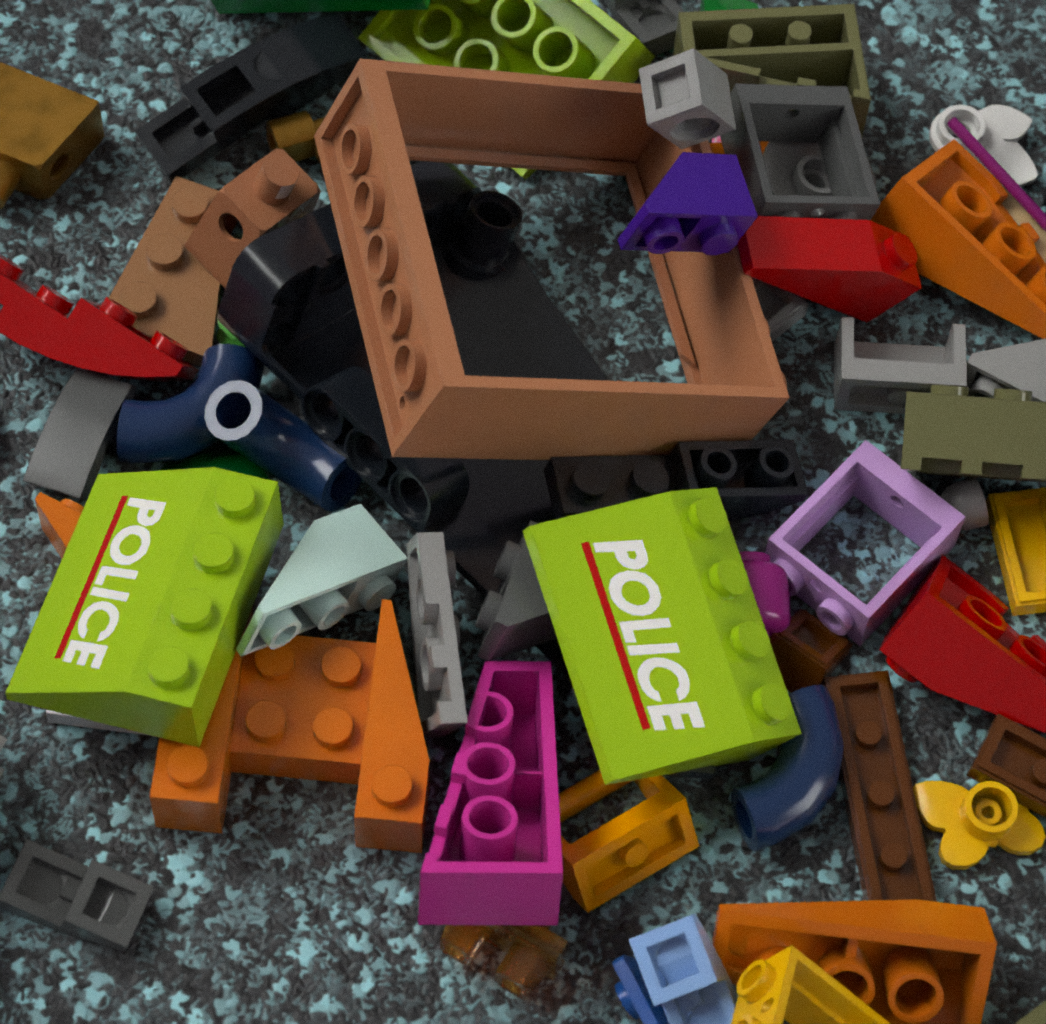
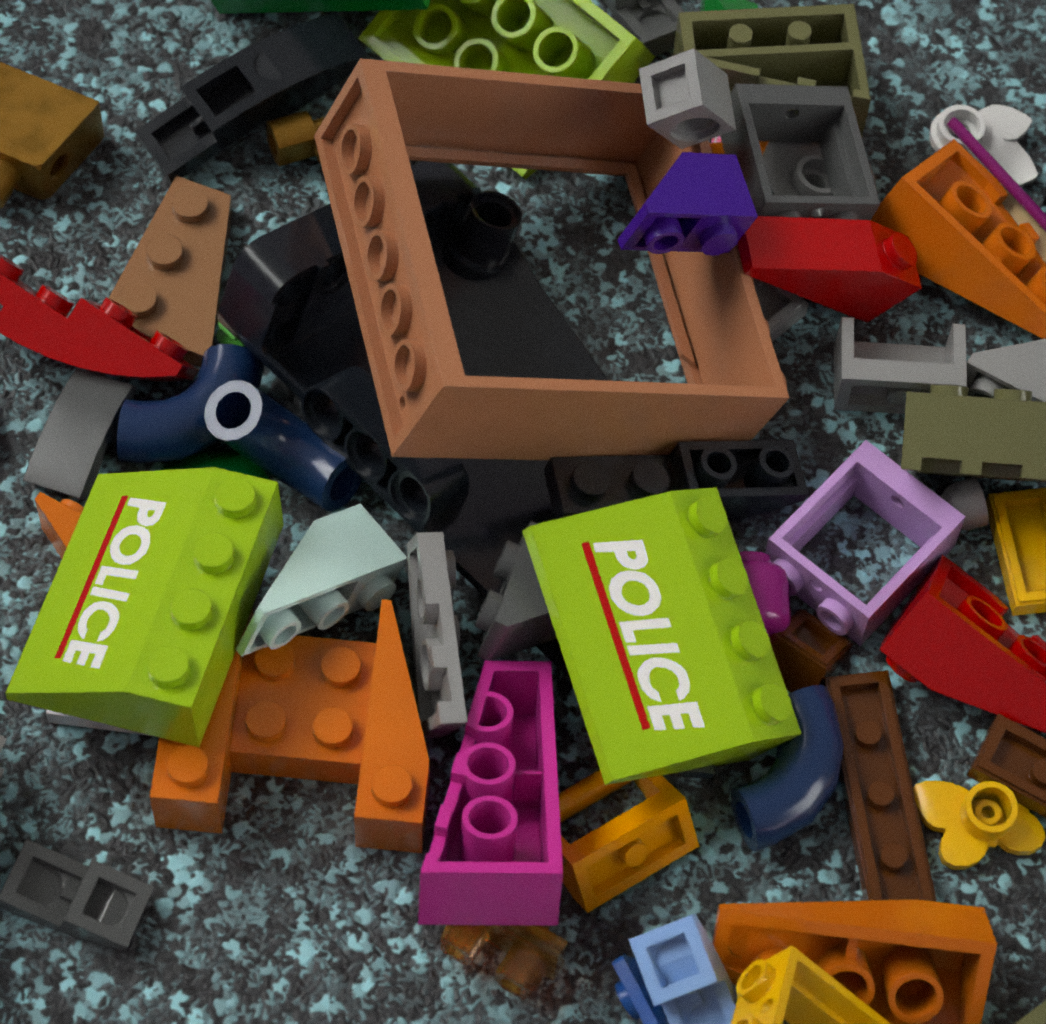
(259, 198): nougat torso -> none

